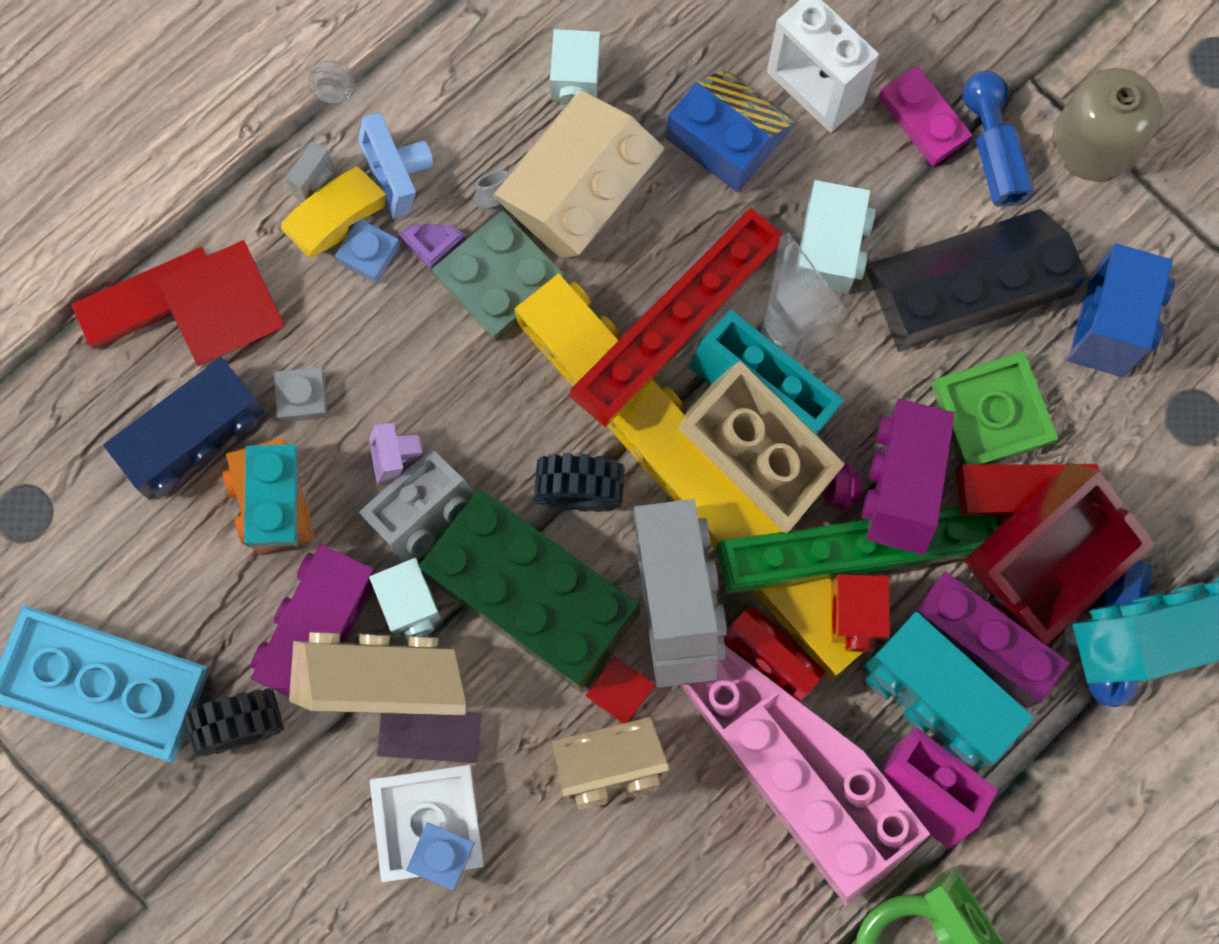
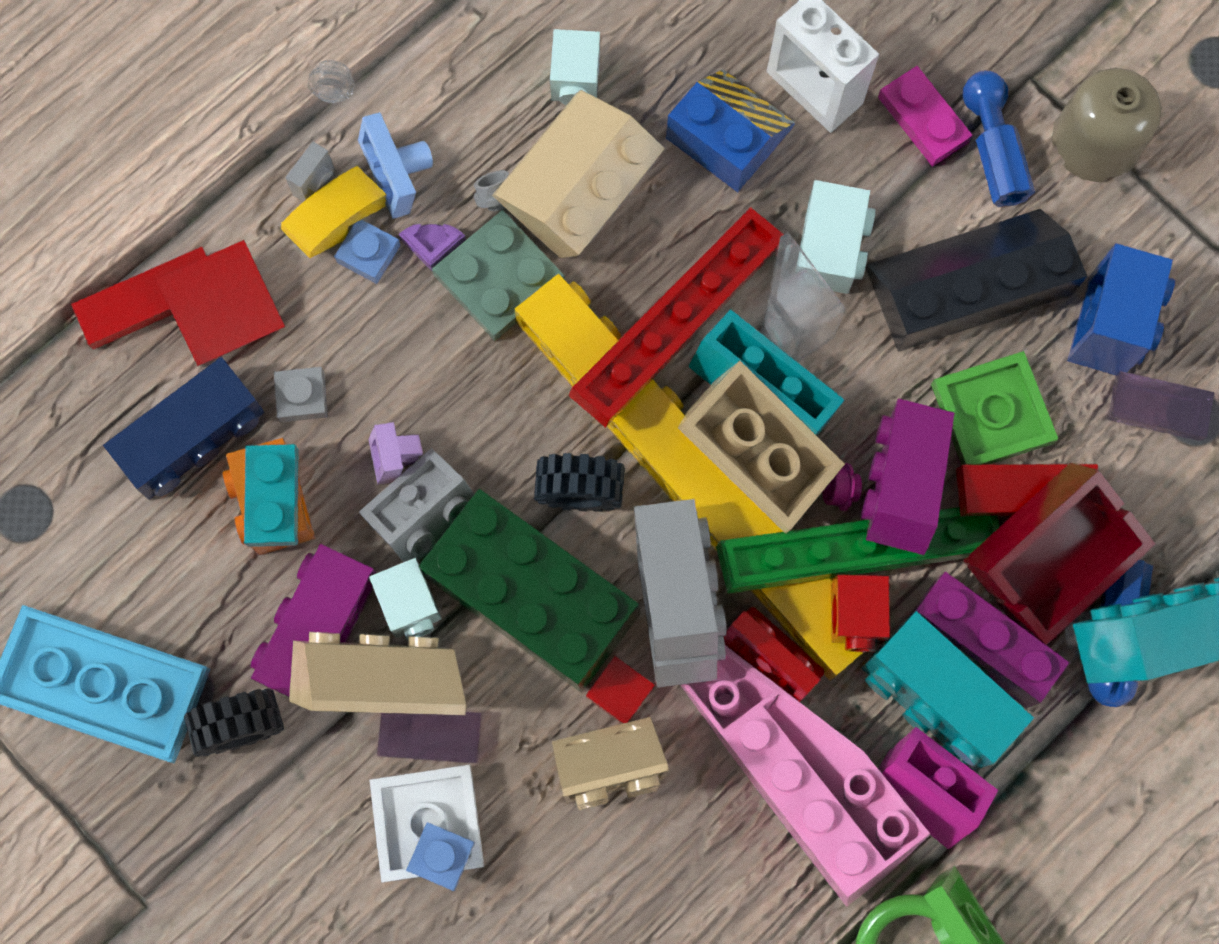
(1161, 406): none -> clear purple tile

